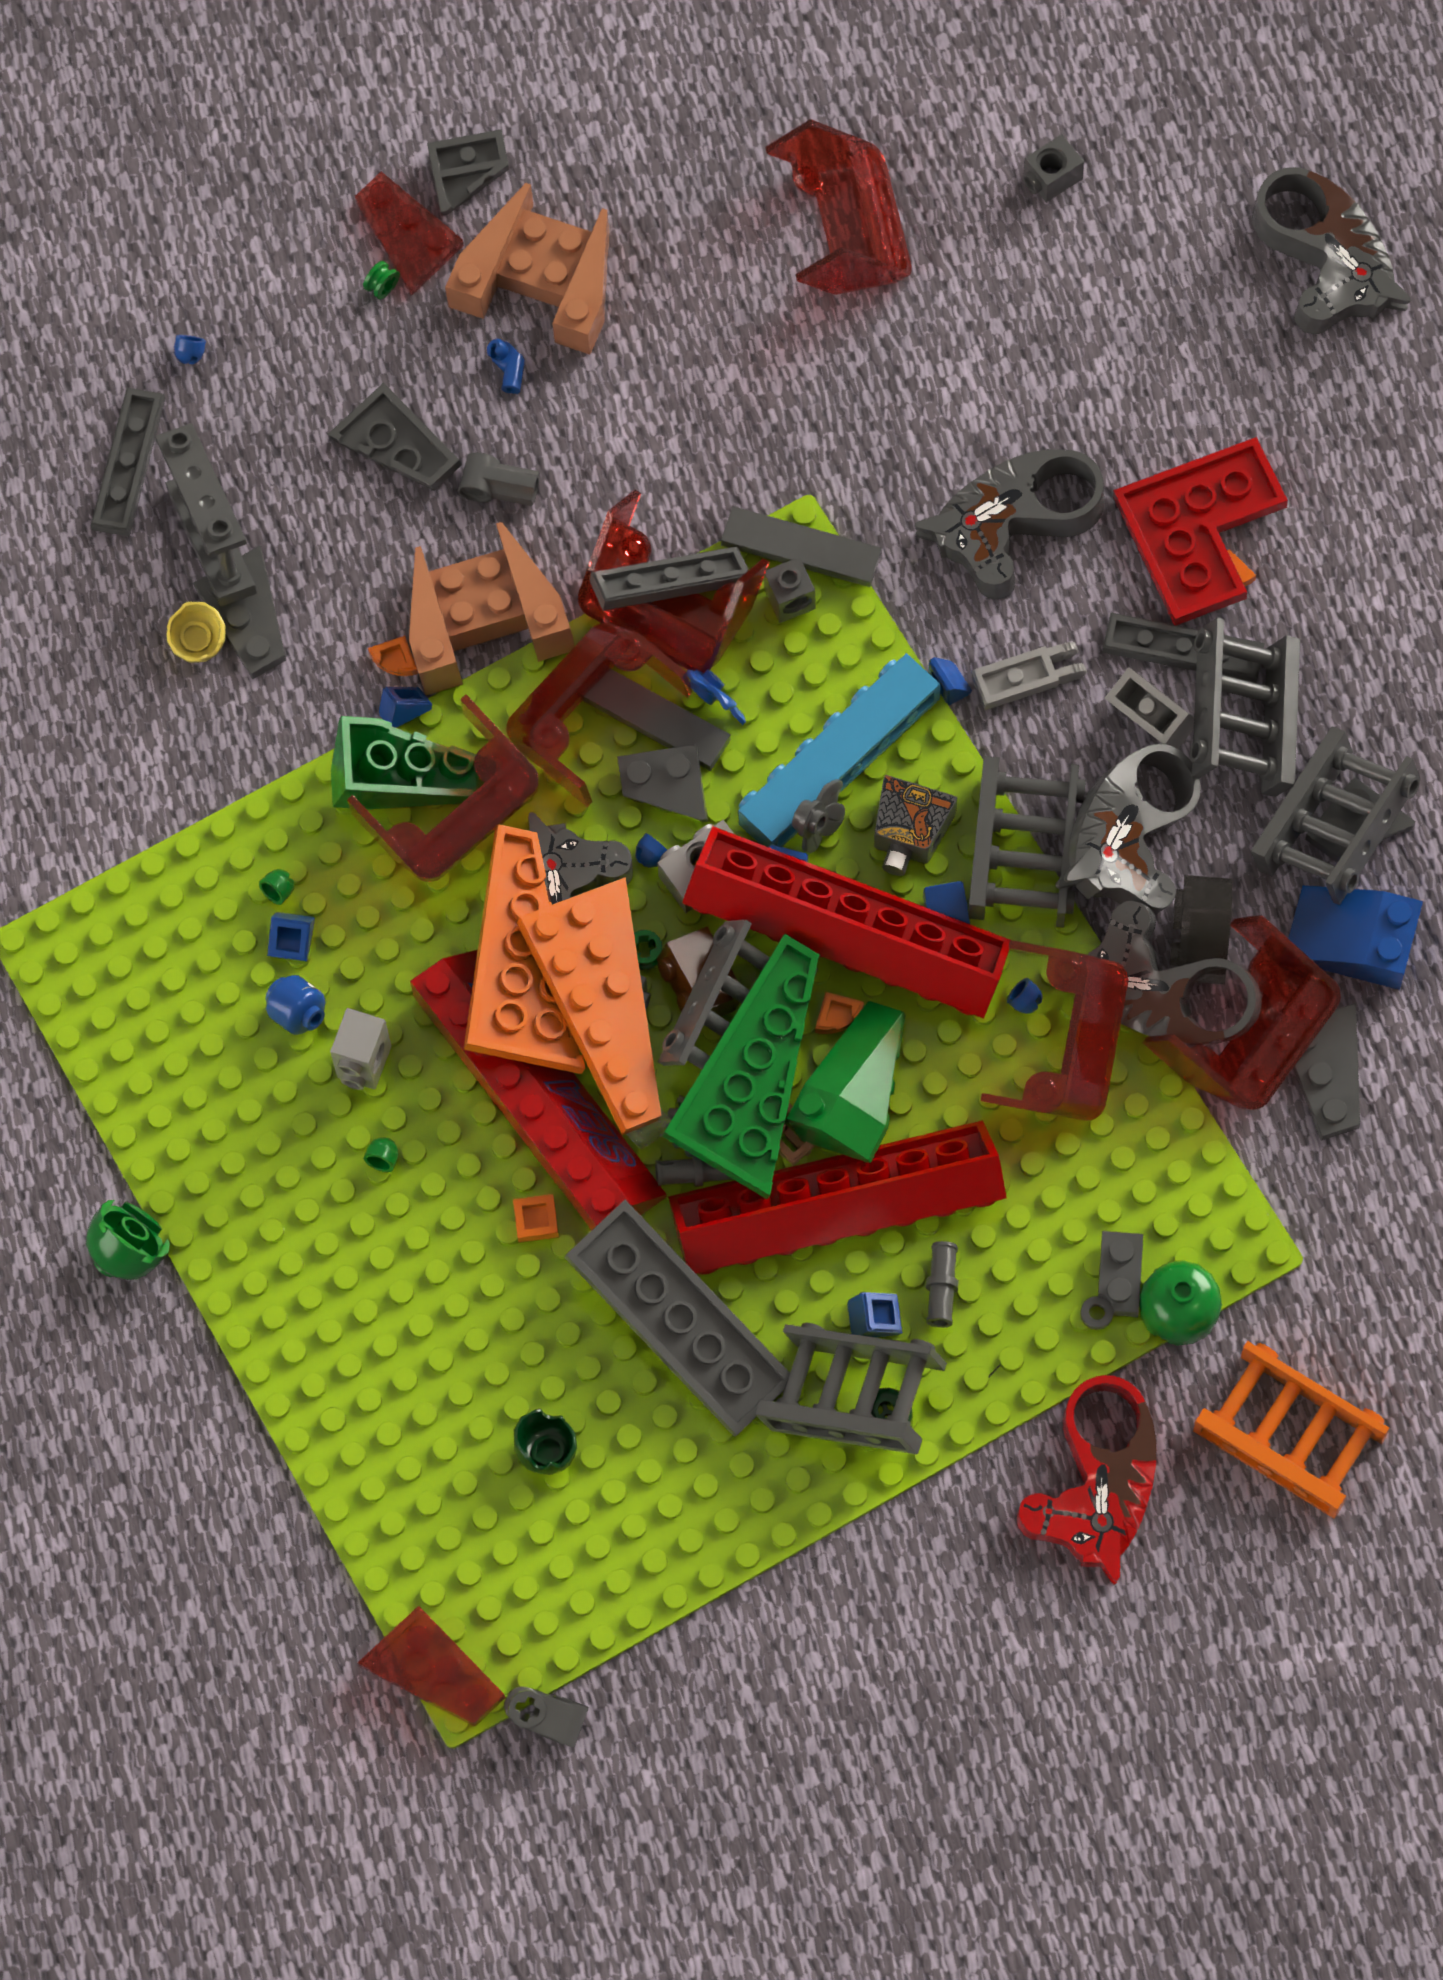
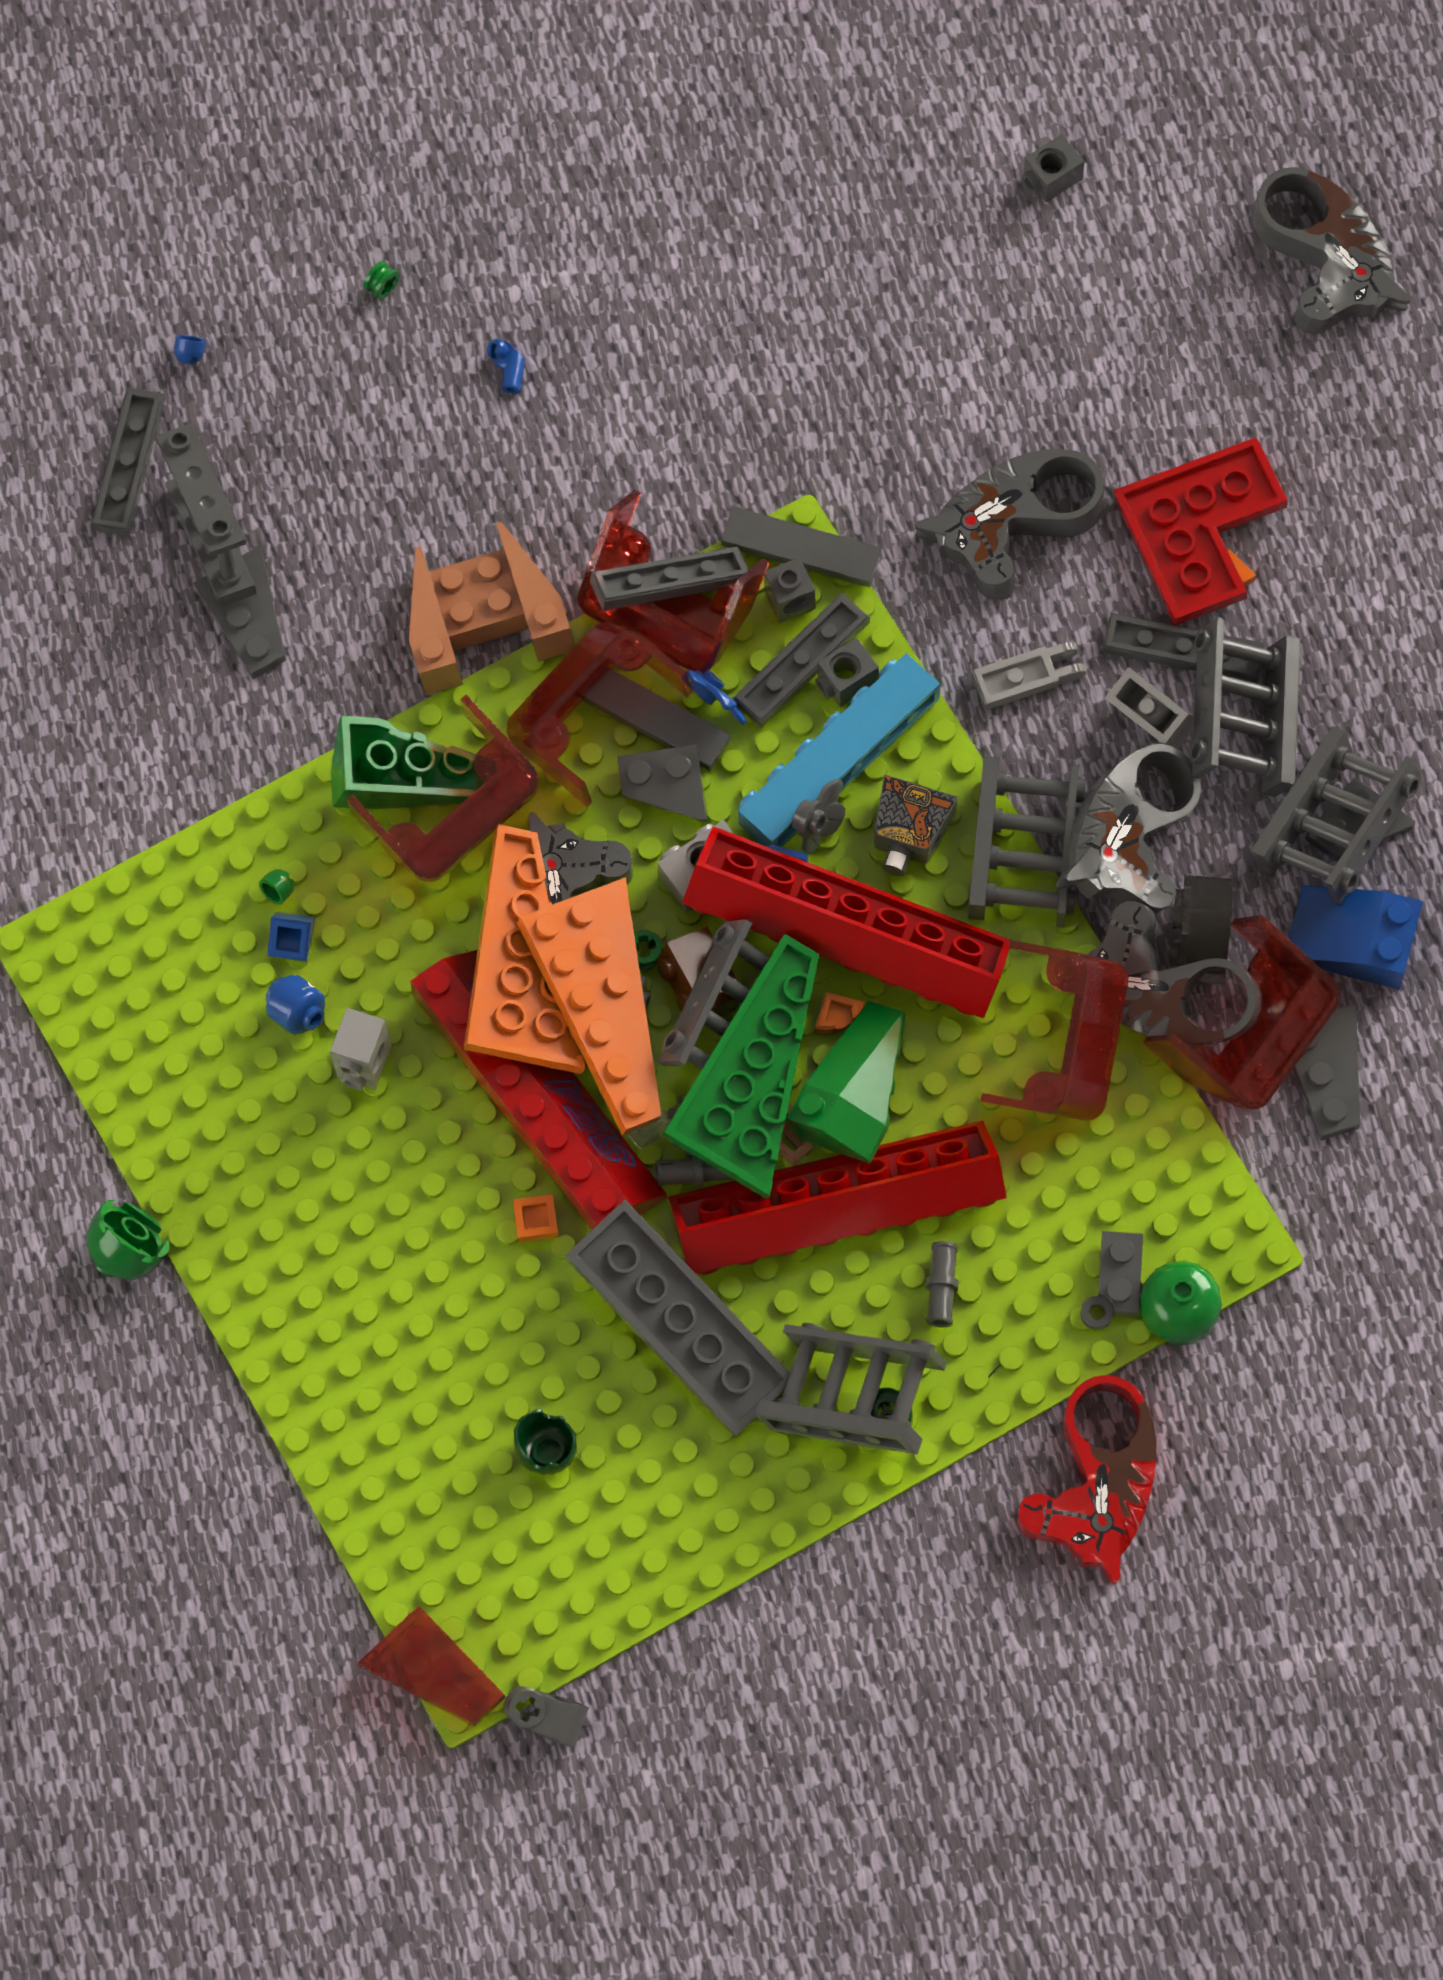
(196, 632): light yellow hair -> none
(382, 1154): green hinge -> none
(394, 657): orange tile -> none
(396, 438): dark grey wing -> none
(403, 704): blue slope -> none
(408, 232): clear red wing -> none
(466, 166): dark grey wing -> none
(488, 479): dark grey piece -> none
(538, 261): nougat wedge -> none
(649, 851): blue hinge -> none
(798, 660): none -> dark grey tile
(848, 657): none -> dark grey brick
(854, 206): clear red windscreen -> none
(874, 1314): blue slope -> none
(948, 900): blue slope -> none
(952, 683): blue slope -> none
(1025, 996): blue hinge -> none
(1254, 1447): orange fence -> none

